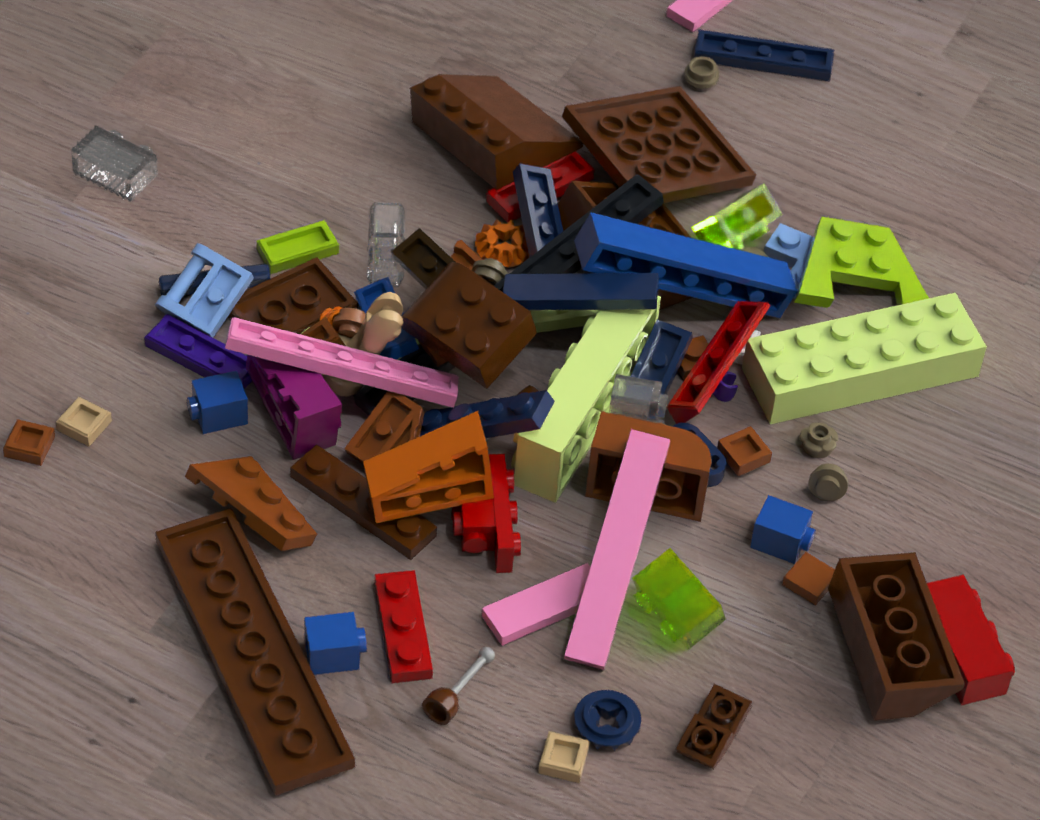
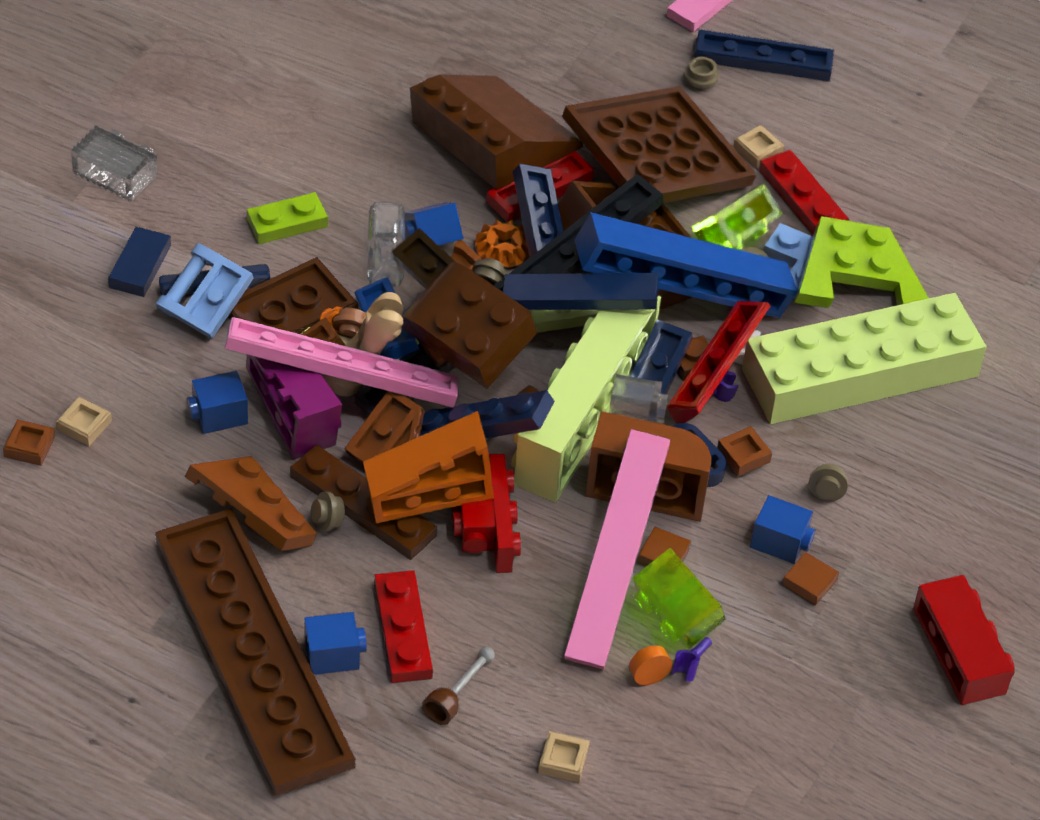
(139, 261): none -> dark blue tile
(195, 349): dark purple tile -> none
(287, 218): none -> lime plate
(297, 246): lime tile -> none
(327, 511): none -> dark tan plate
(437, 221): none -> blue brick
(536, 606): bright pink tile -> none
(608, 705): dark blue gear -> none
(650, 665): none -> orange tile
(659, 542): none -> dark orange tile
(688, 661): none -> dark purple hand
(714, 727): reddish brown slope -> none
(757, 145): none -> tan tile
(799, 189): none -> red plate
(818, 440): dark tan plate -> none
(894, 634): reddish brown slope -> none

